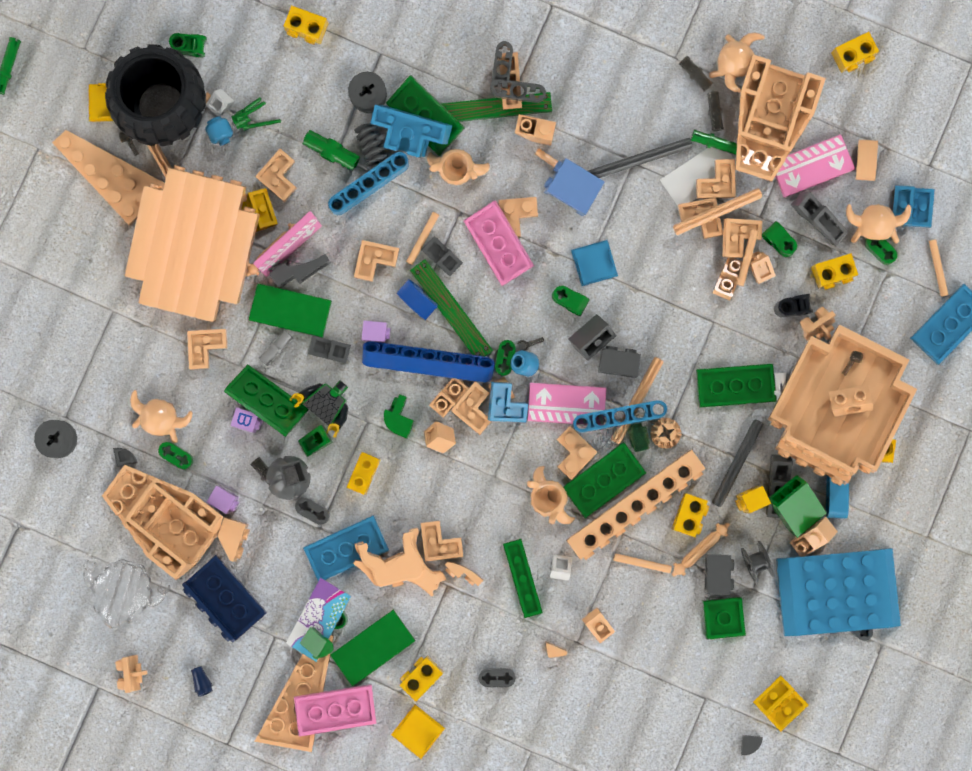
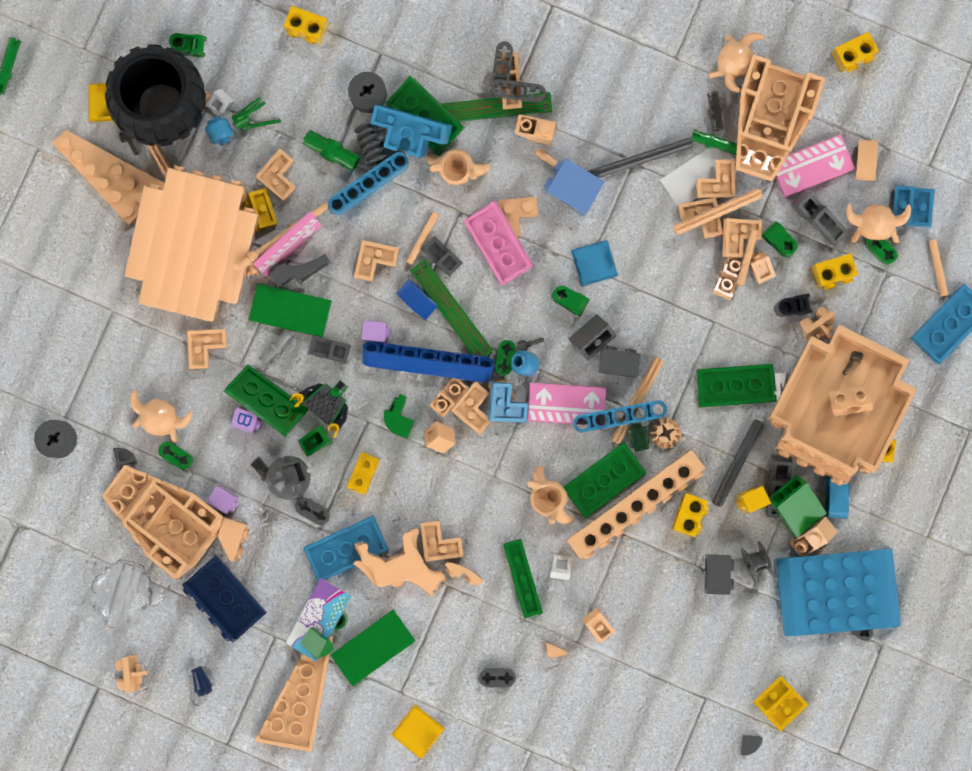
(252, 256): none -> light nougat bar
(335, 710): bright pink tile -> none
(424, 681): yellow brick -> none
(580, 452): light nougat plate -> none
(642, 563): light nougat bar -> none
(696, 73): clear smoke pin -> none
(698, 551): light nougat wheel -> none
(724, 618): green tile -> none

